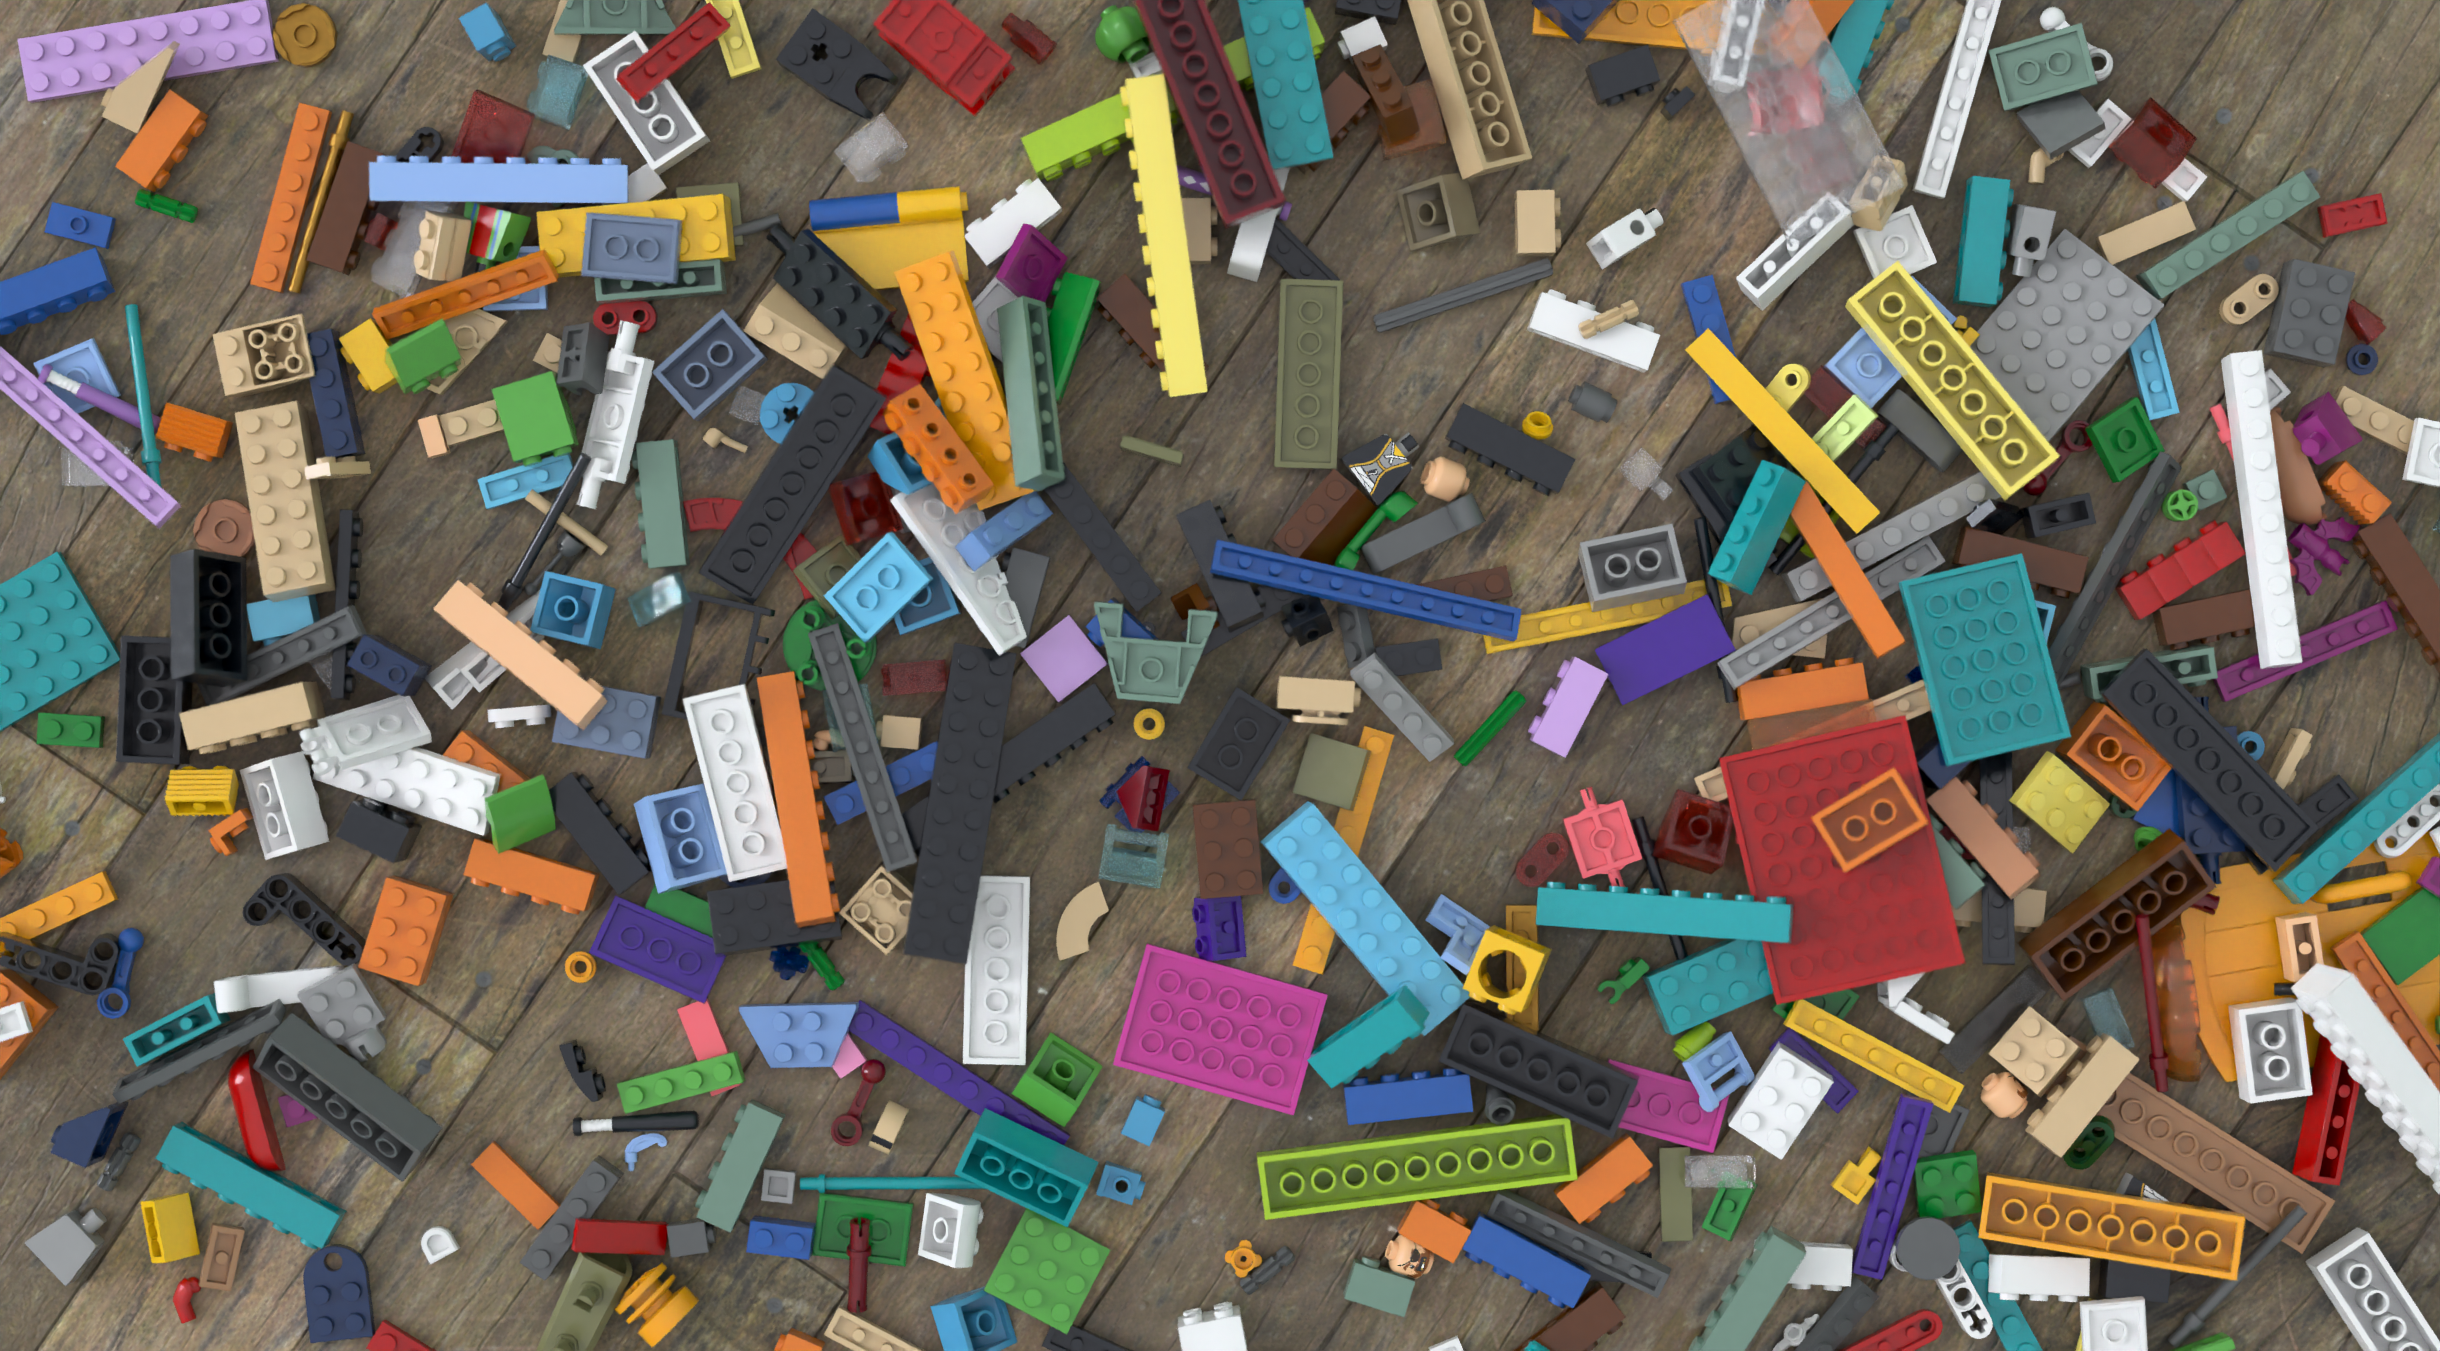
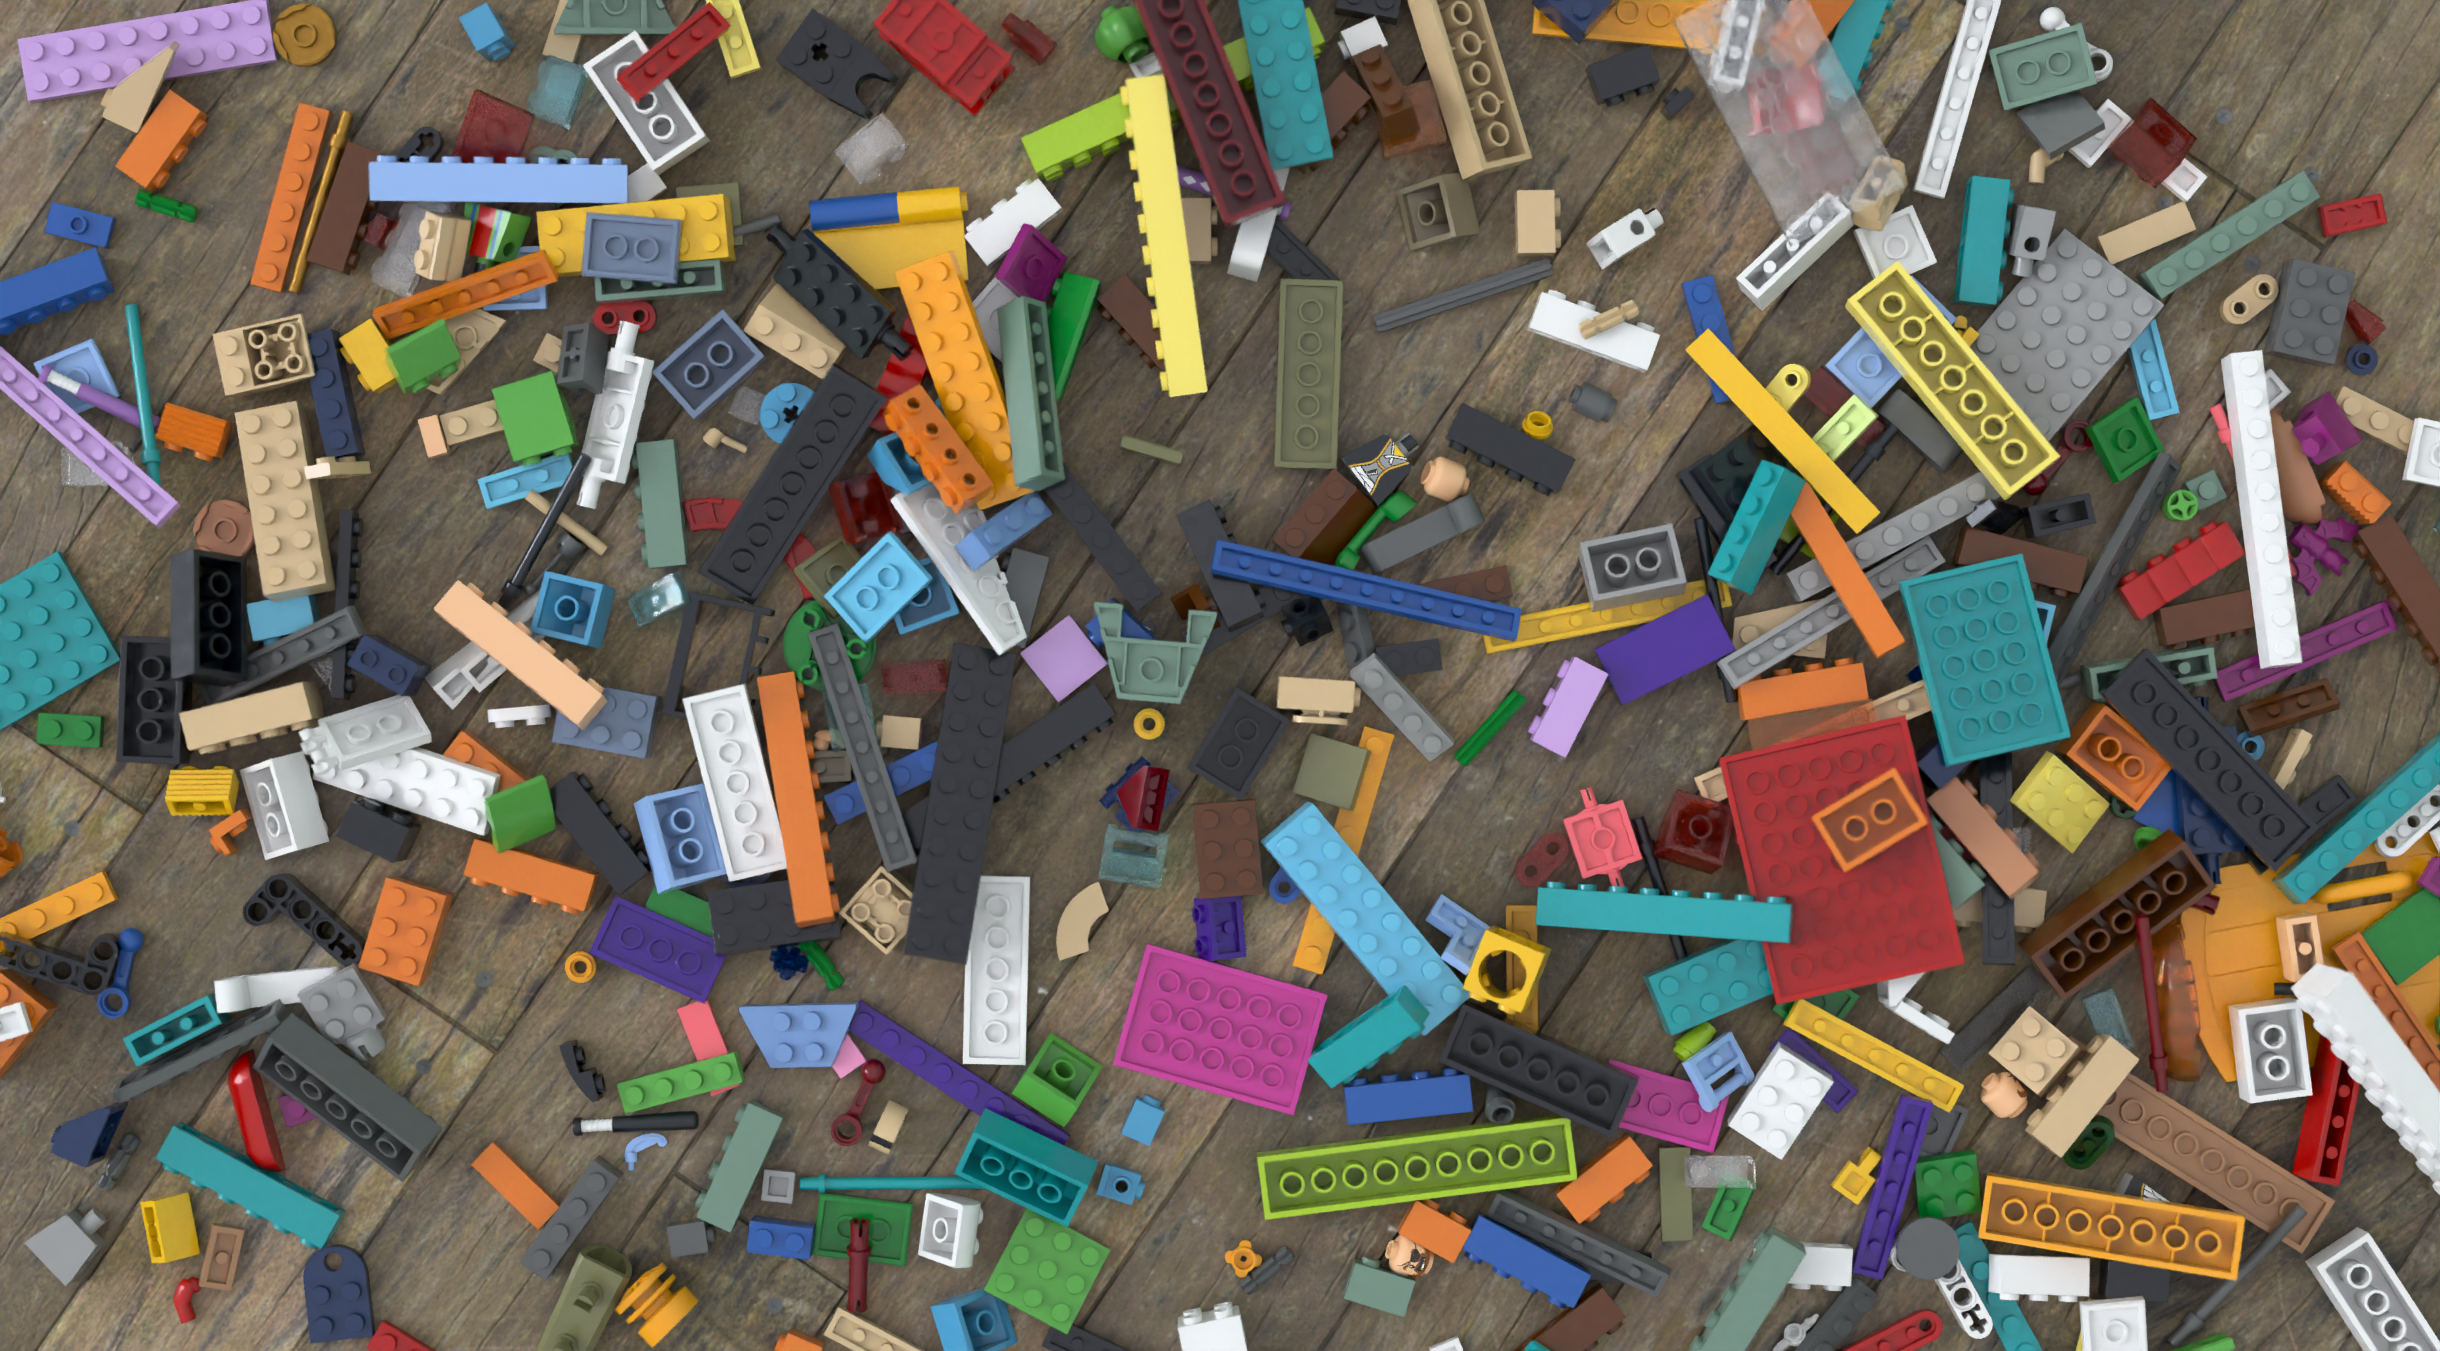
(438, 1243): white tile -> none
(619, 1236): red tile -> none
(1630, 972): green plate -> none
(1643, 471): clear plate -> none
(2288, 707): none -> reddish brown plate

